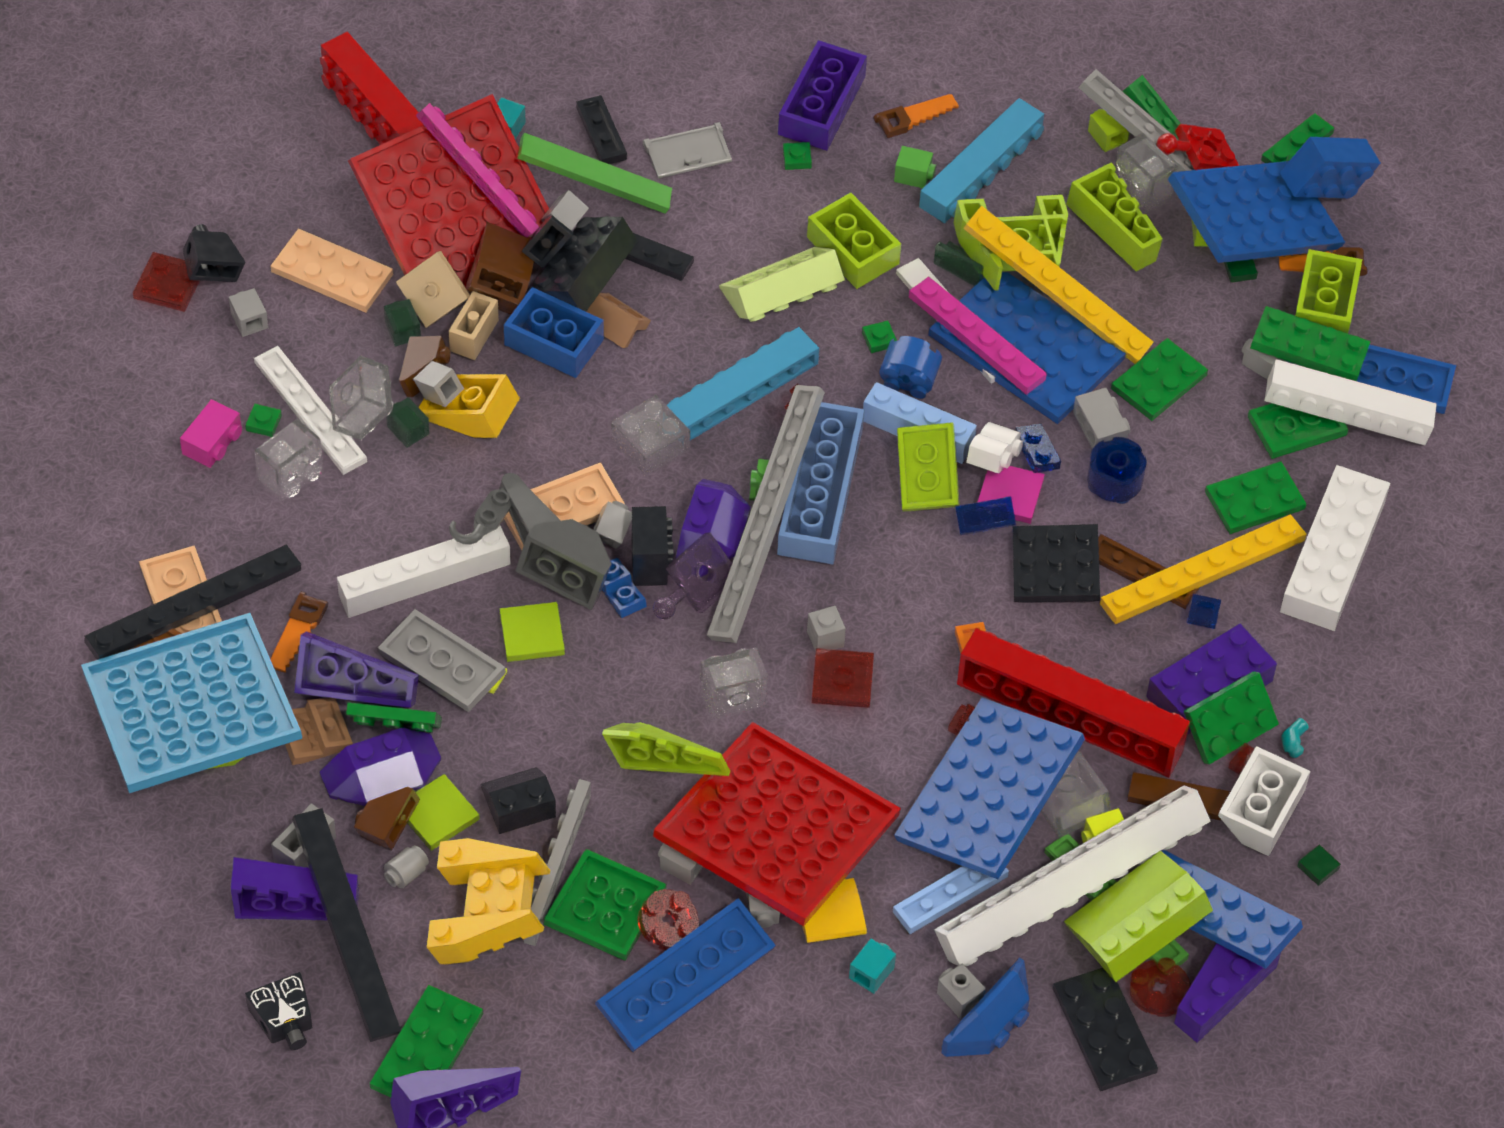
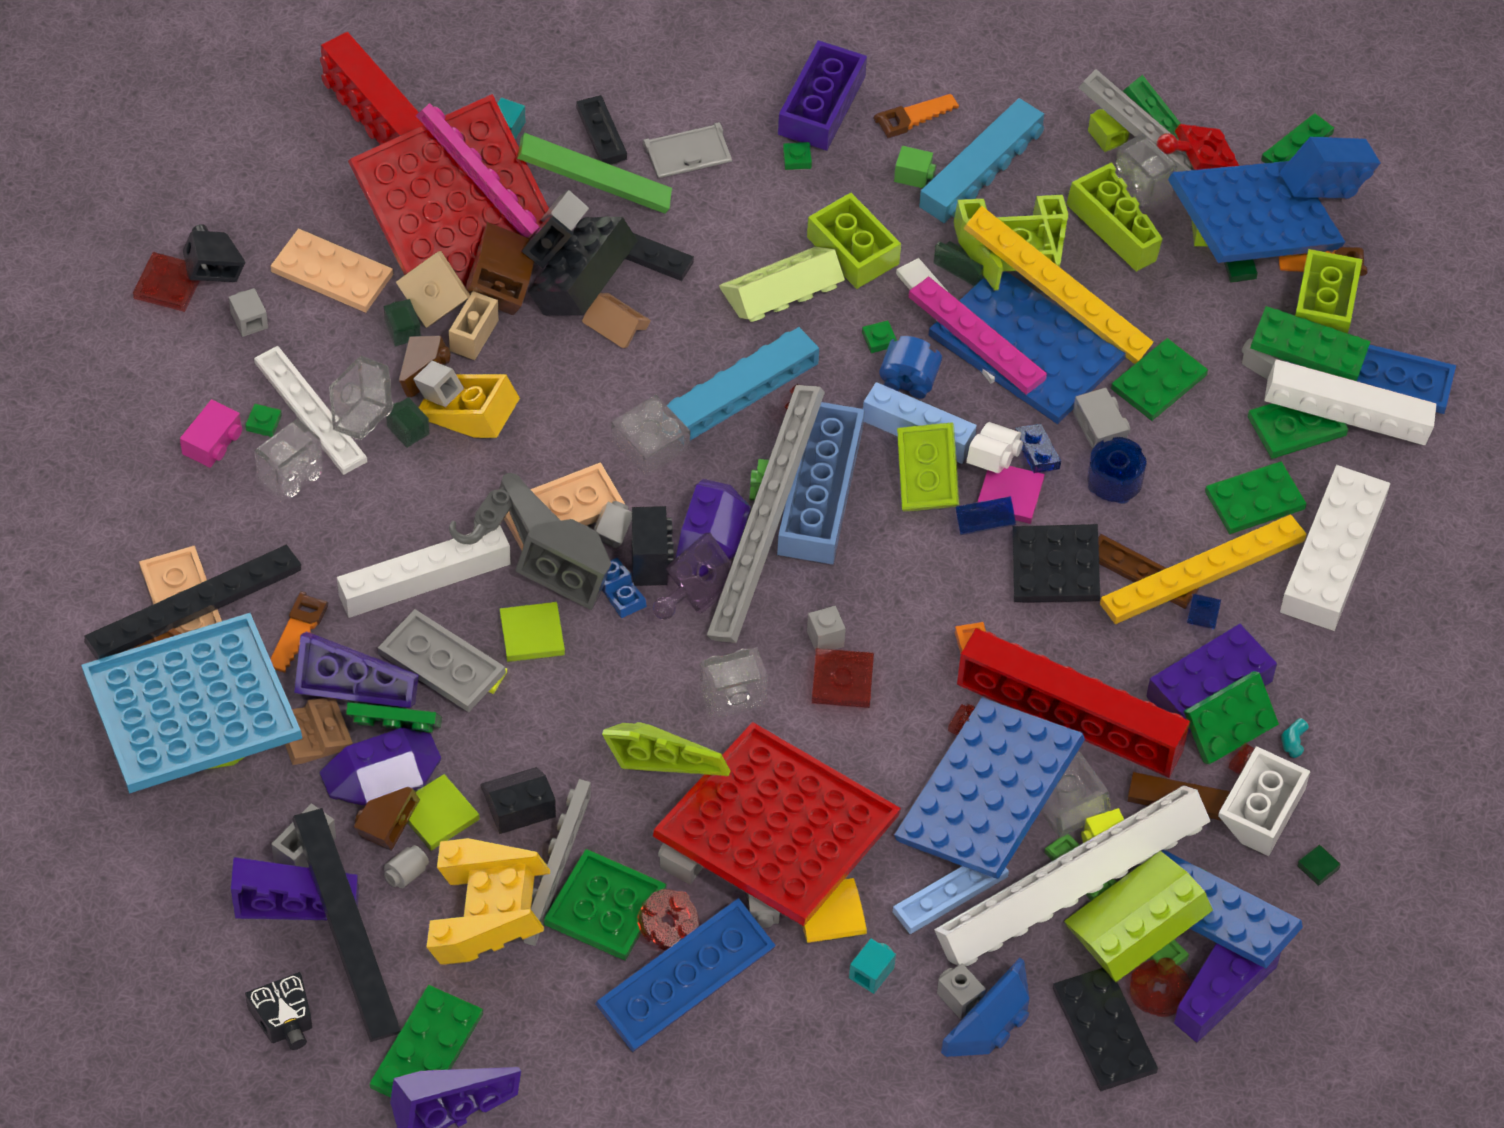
(553, 332): blue brick -> none

